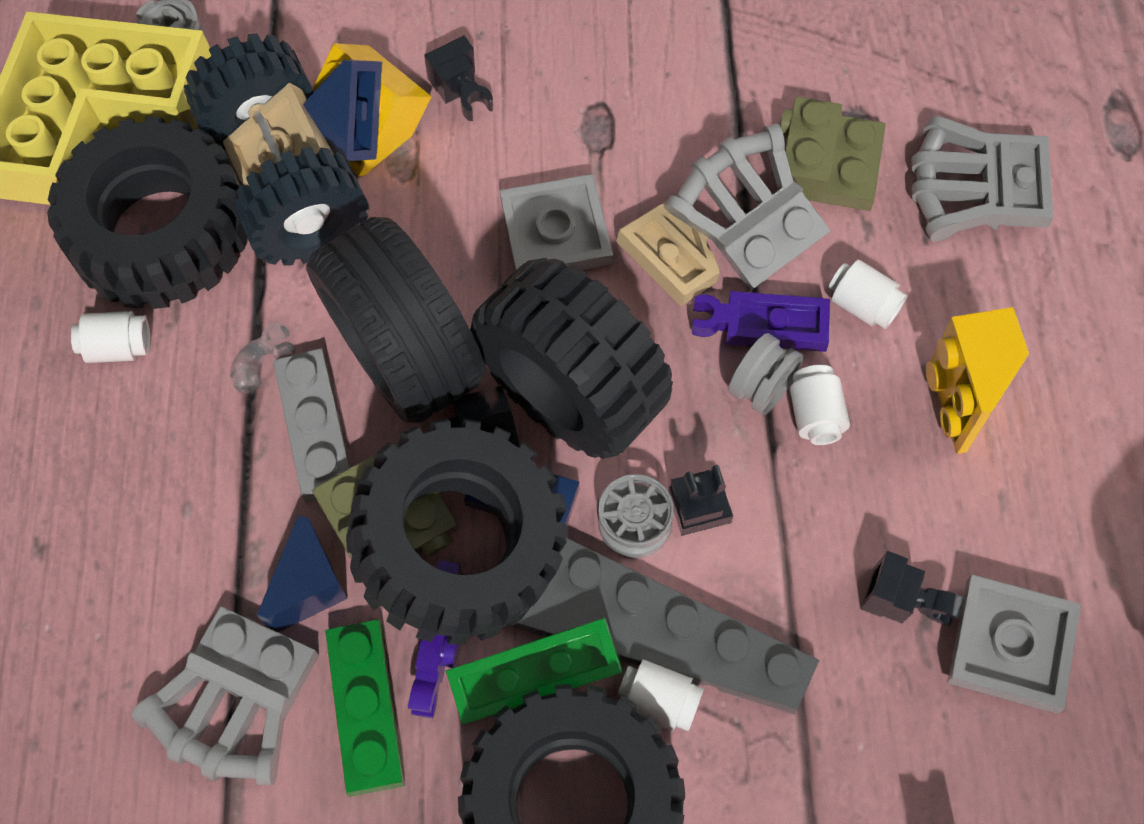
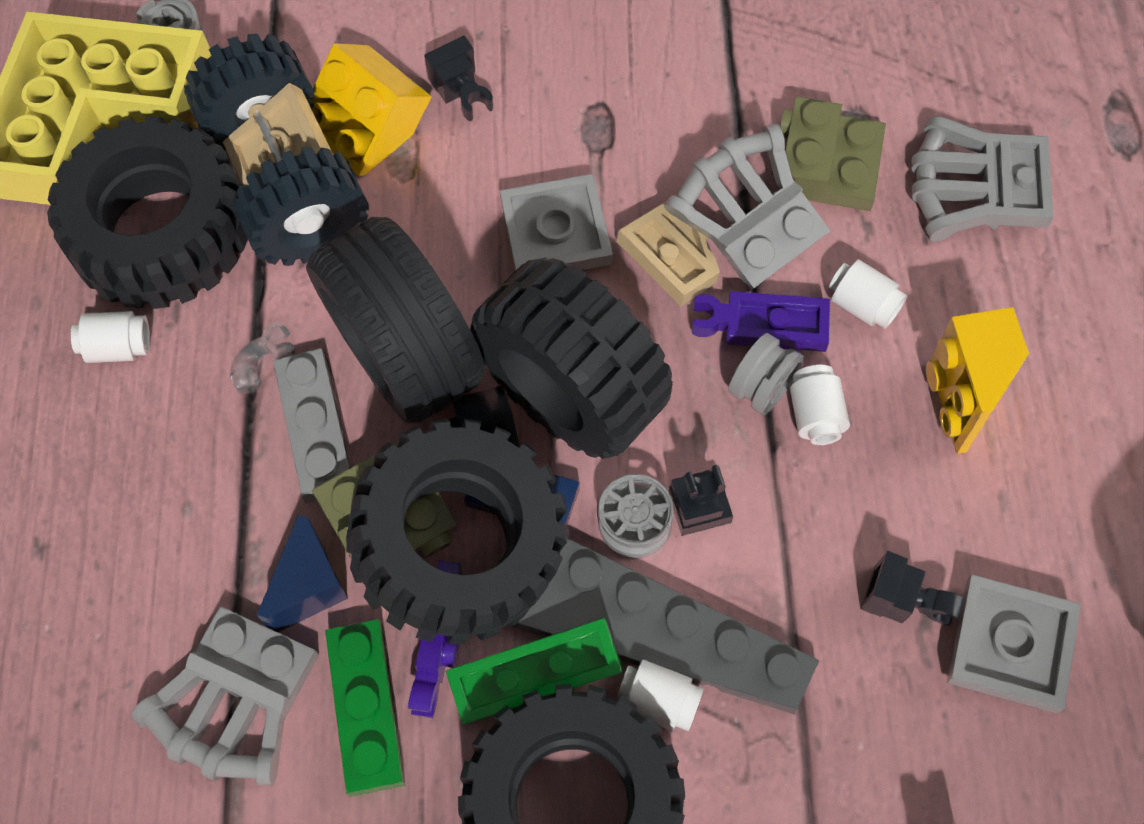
(348, 109): dark blue slope -> none

